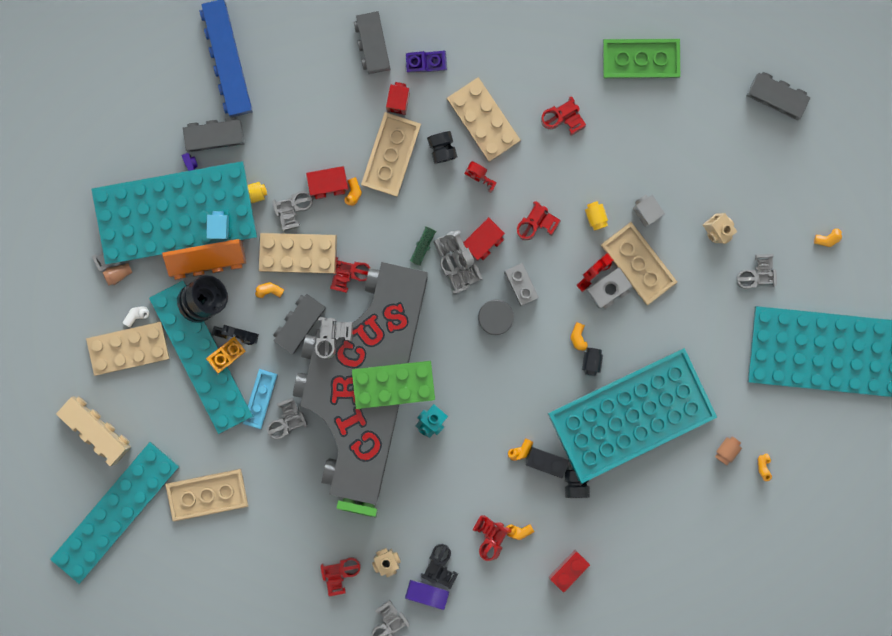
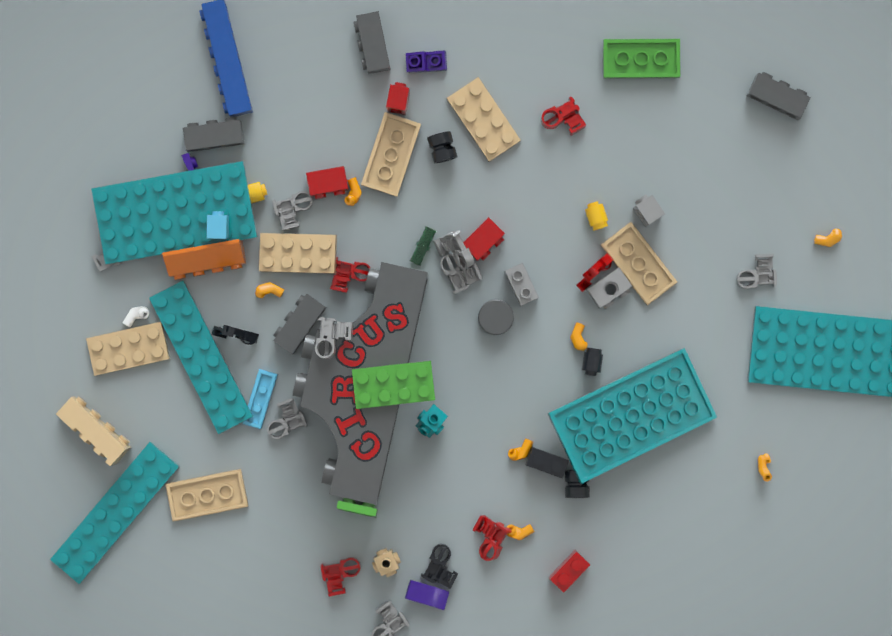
(116, 274): nougat cone -> none
(202, 299): black wheel -> none
(225, 354): light orange slope -> none
(478, 173): red piece -> none
(539, 218): red piece -> none
(720, 228): tan brick -> none
(728, 450): nougat brick -> none

